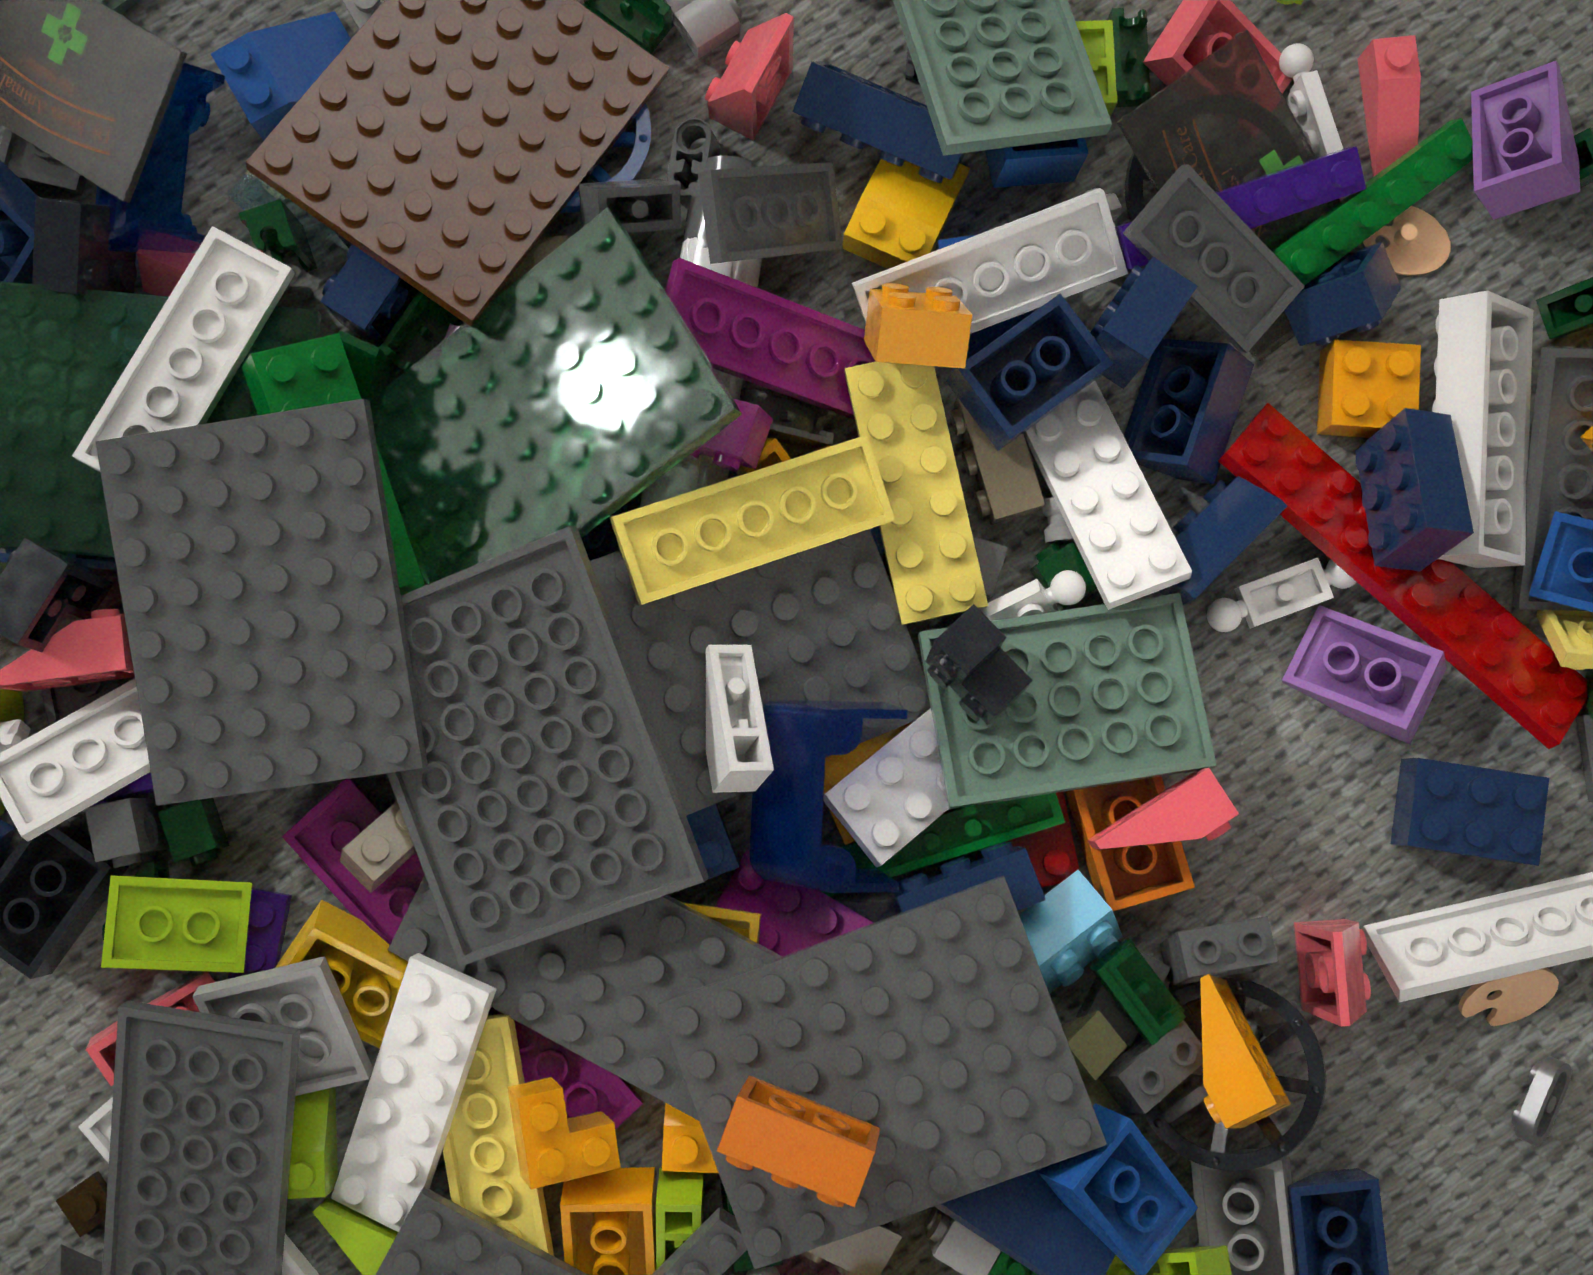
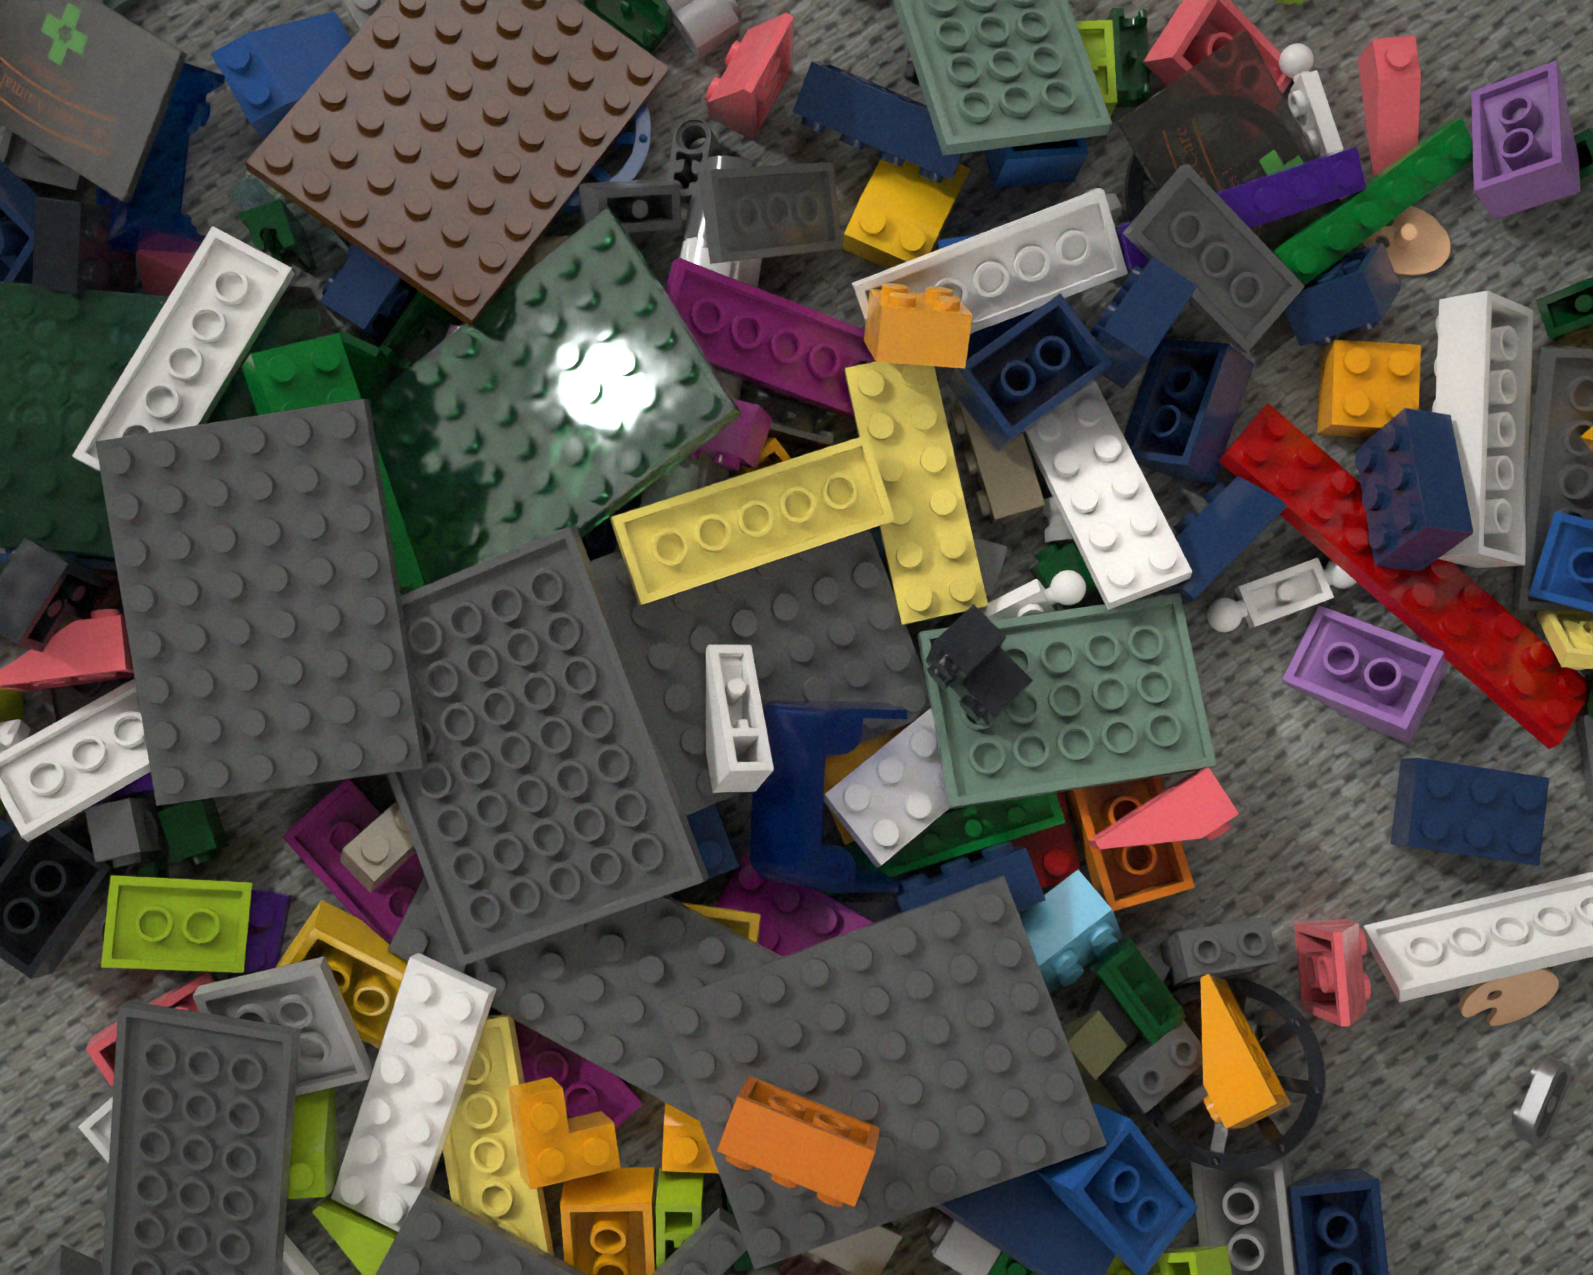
(85, 1204): dark brown plate -> none

